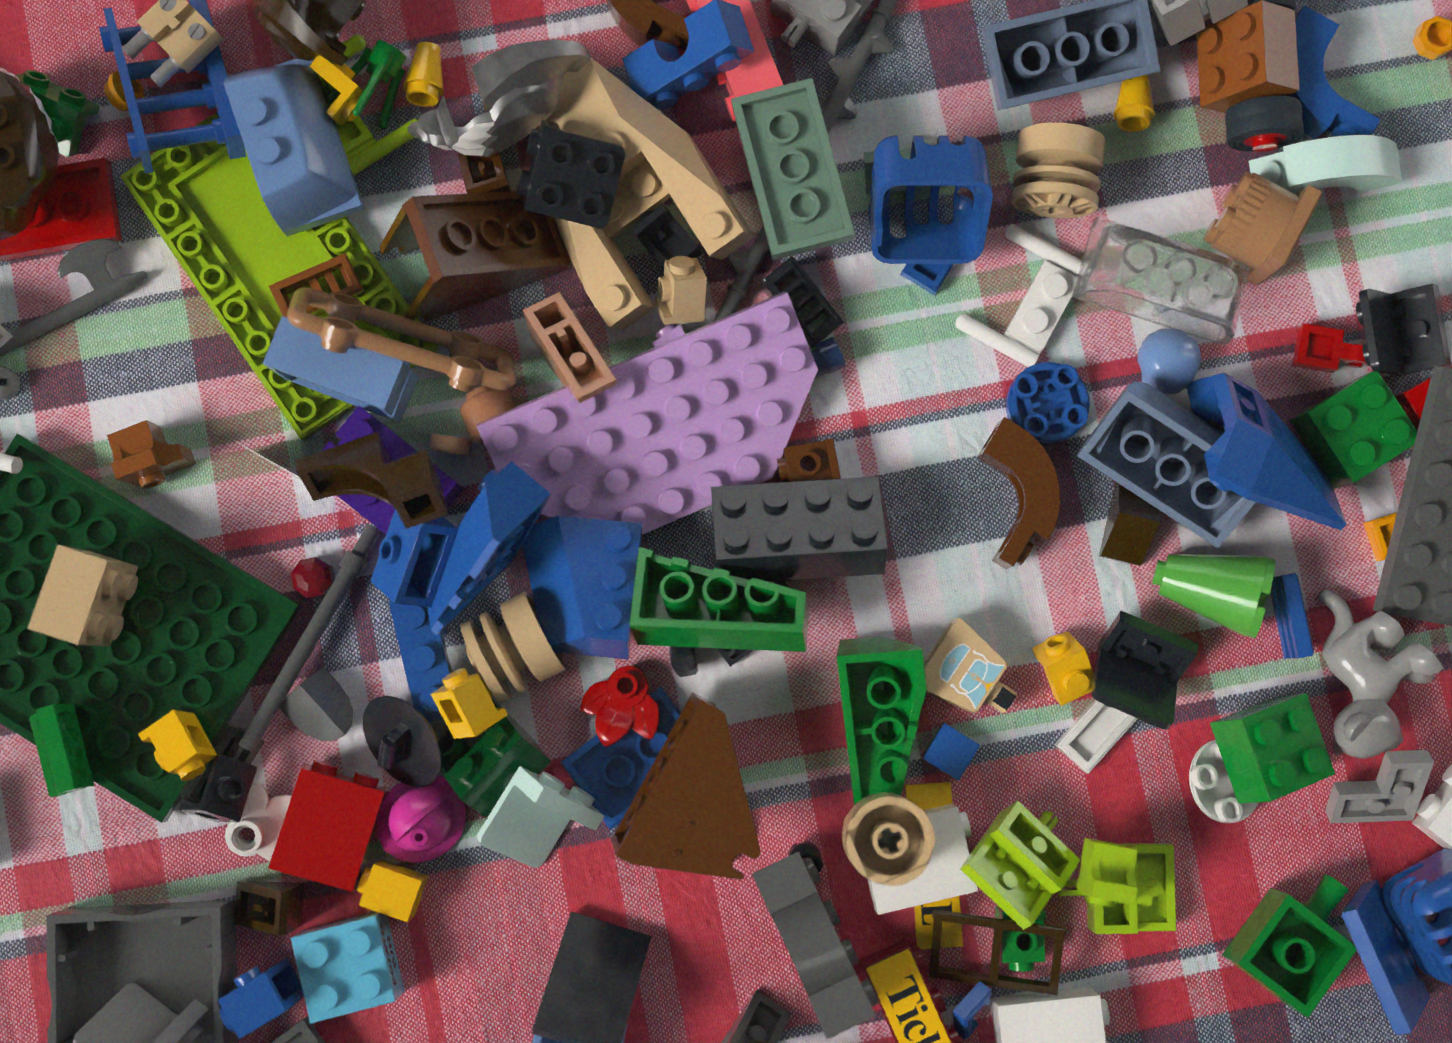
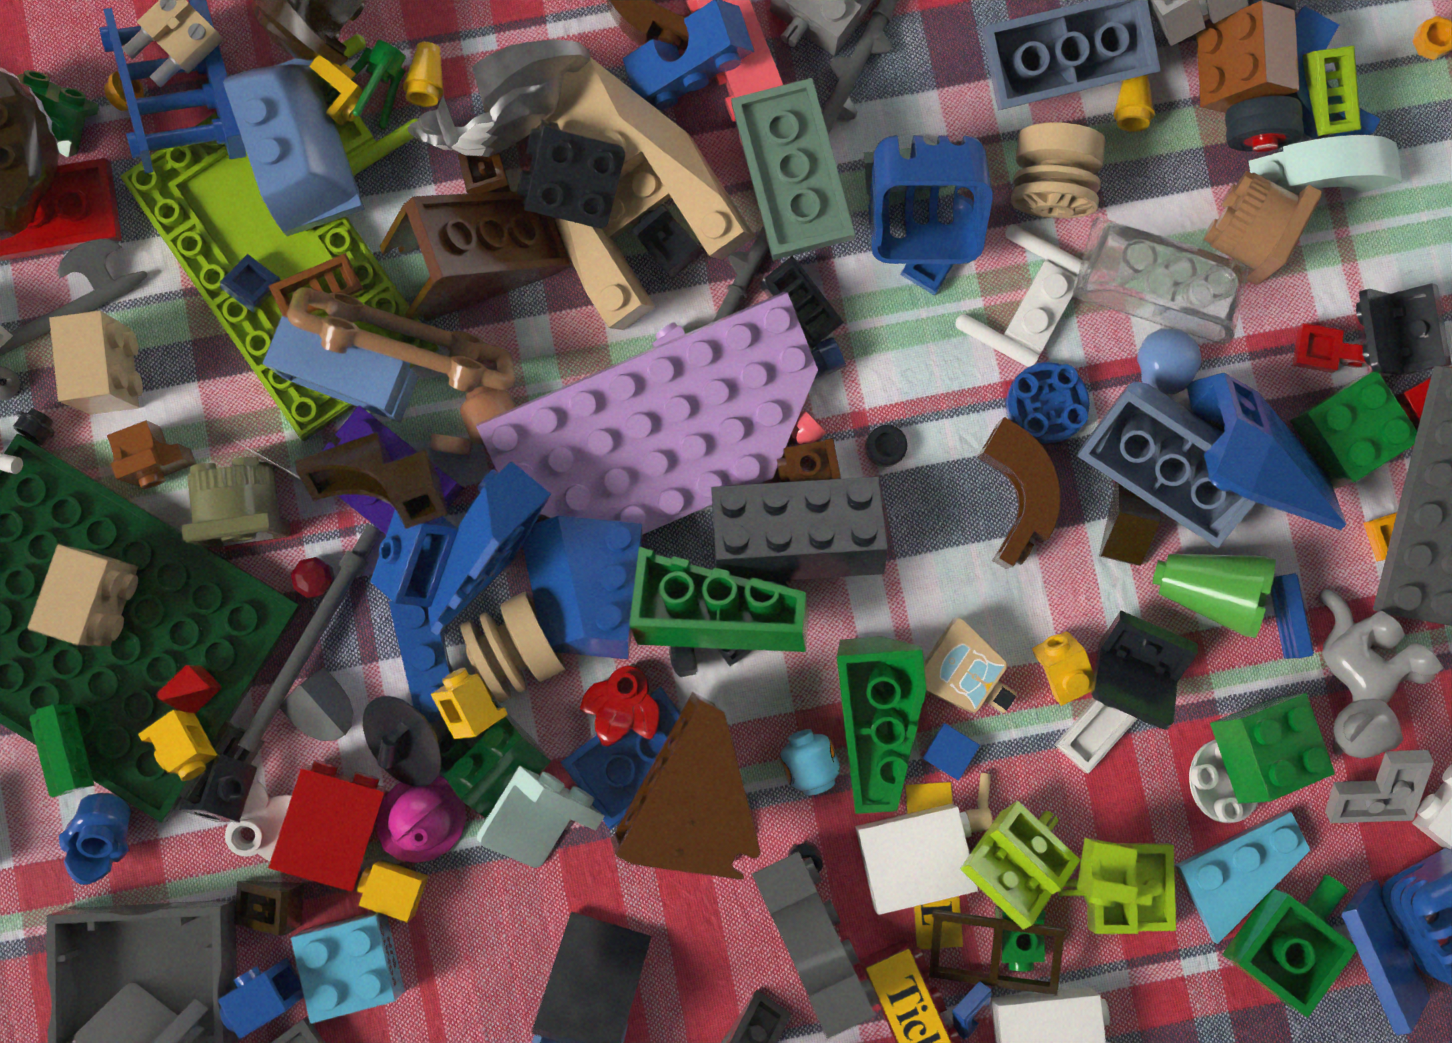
(34, 425): none -> black plate
(95, 363): none -> tan brick
(95, 837): none -> blue head
(189, 689): none -> red slope
(234, 504): none -> olive piece
(249, 283): none -> dark blue tile
(568, 348): nougat slope -> none
(681, 291): tan brick -> none
(807, 429): none -> coral hinge
(810, 762): none -> medium azure head
(886, 445): none -> black tile
(911, 846): tan brick -> none
(981, 818): none -> tan hand
(1241, 871): none -> medium azure wing
(1316, 79): none -> lime slope

